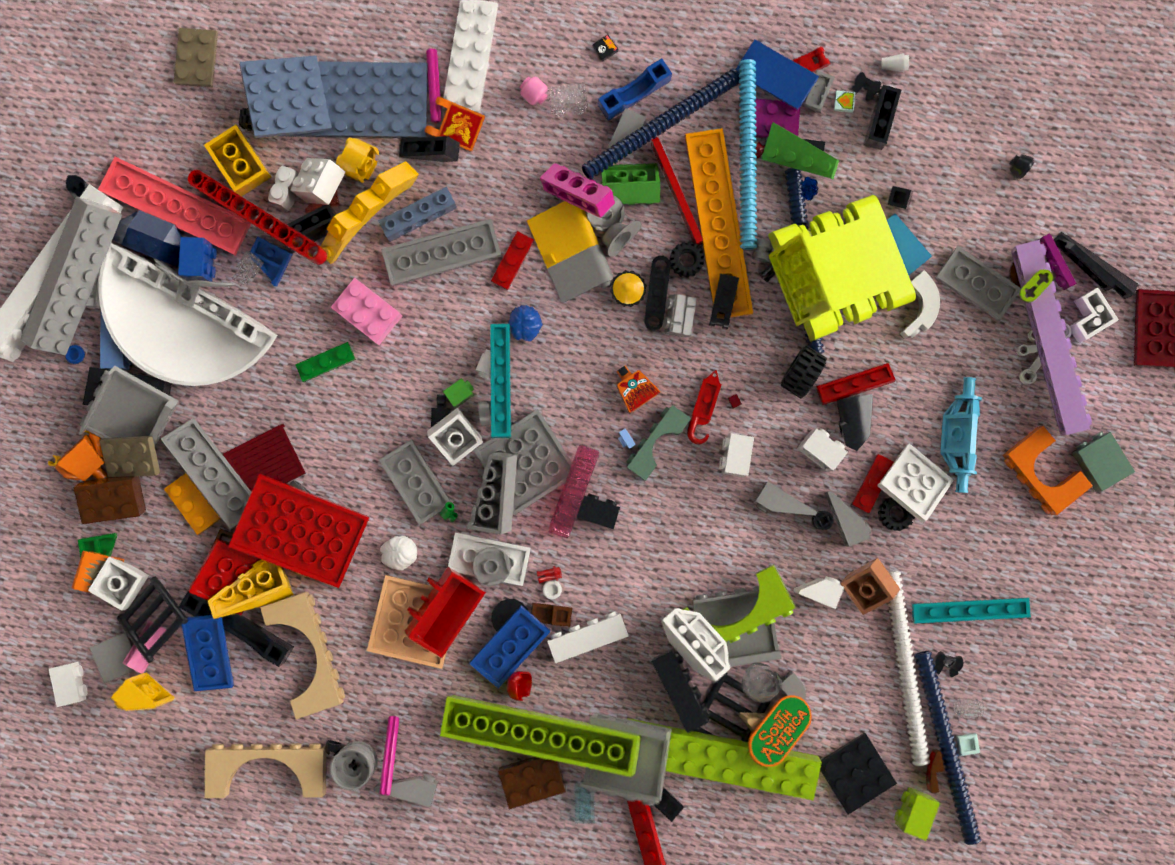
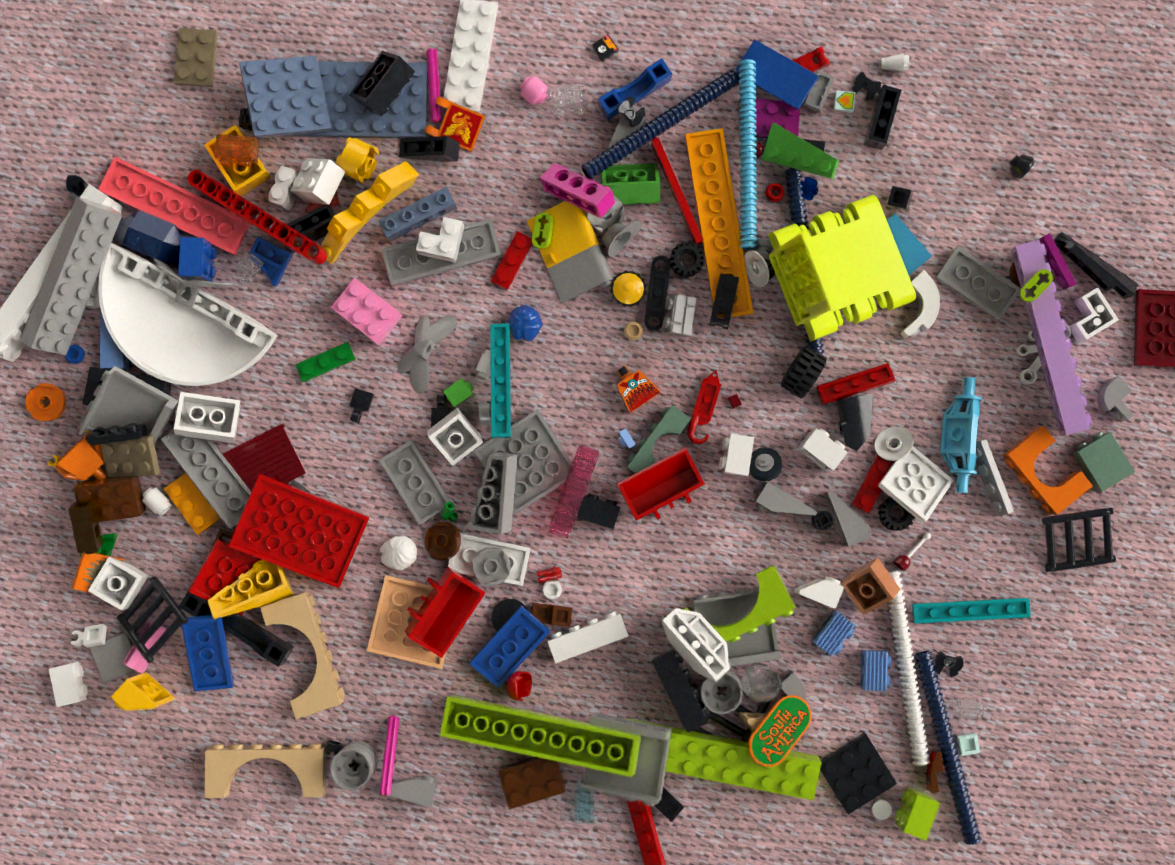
(57, 402): none -> orange plate
(85, 526): none -> dark brown brick
(91, 637): none -> white plate
(116, 434): none -> black plate
(156, 501): none -> white brick
(207, 417): none -> white brick
(236, 149): none -> clear orange brick
(361, 402): none -> black plate
(382, 83): none -> black slope
(425, 339): none -> light grey piece
(442, 541): none -> reddish brown tile
(446, 244): none -> white brick
(547, 231): none -> lime beam
(633, 331): none -> tan plate
(634, 117): none -> black piece
(661, 484): none -> red piece
(720, 702): none -> light grey wheel
(756, 268): none -> white dish
(765, 464): none -> black wheel
(774, 186): none -> red plate
(833, 633): none -> medium blue brick
(874, 670): none -> medium blue brick
(881, 809): none -> white tile
(894, 437): none -> white dish
(903, 561): none -> hinge
(992, 480): none -> light grey plate
(1087, 517): none -> black bar
(1110, 398): none -> light grey brick

